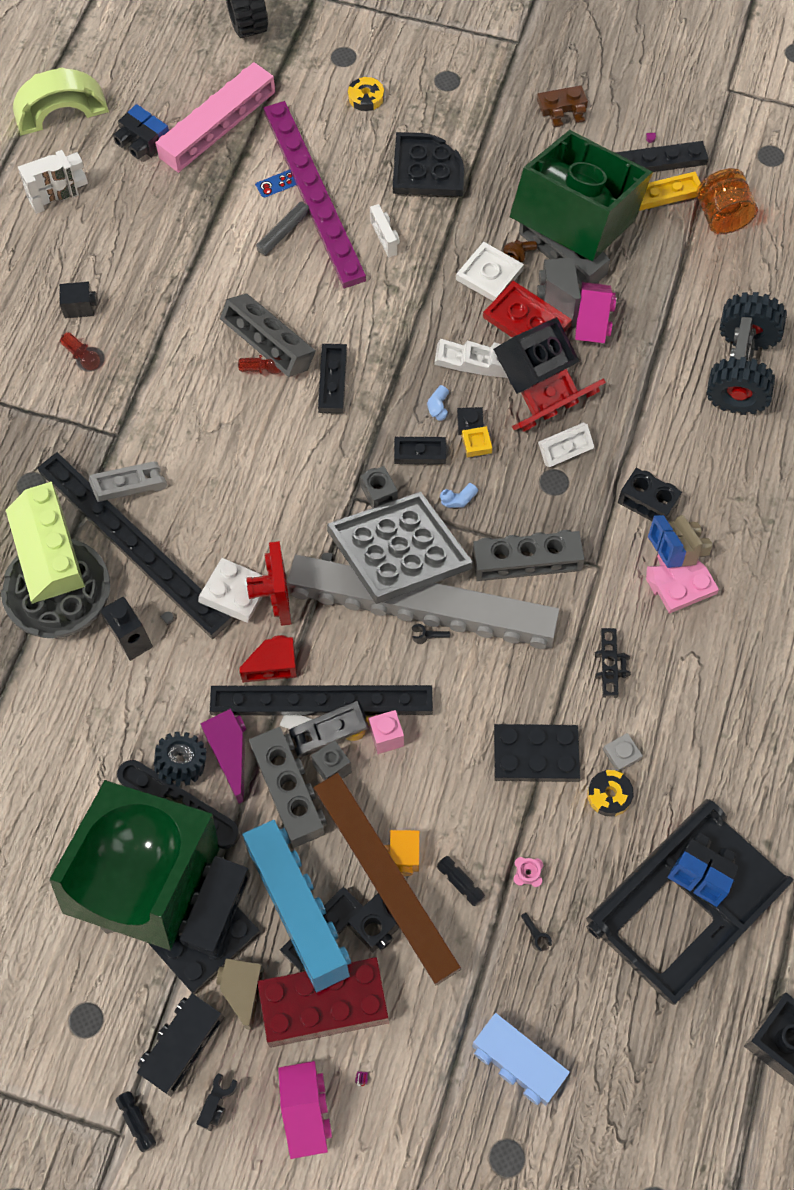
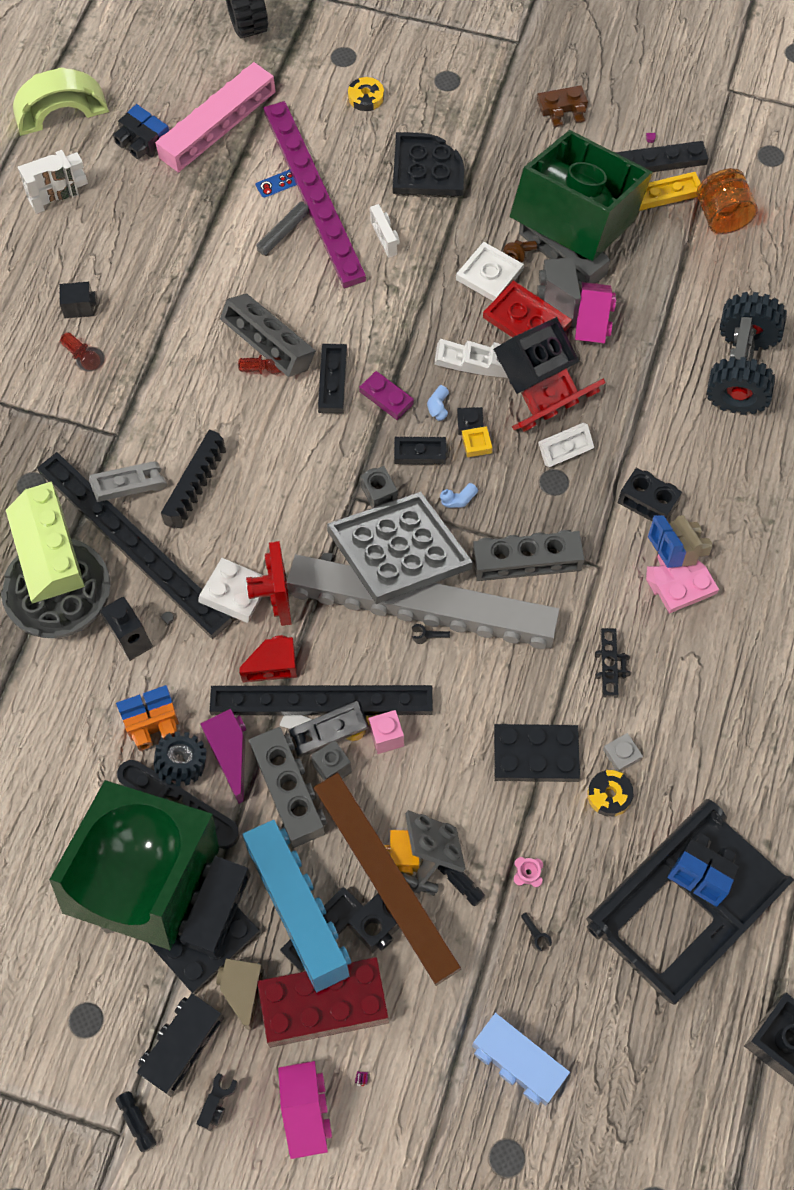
(139, 724): none -> orange hips
(192, 480): none -> black gear
(386, 395): none -> magenta plate
(434, 843): none -> dark grey plate

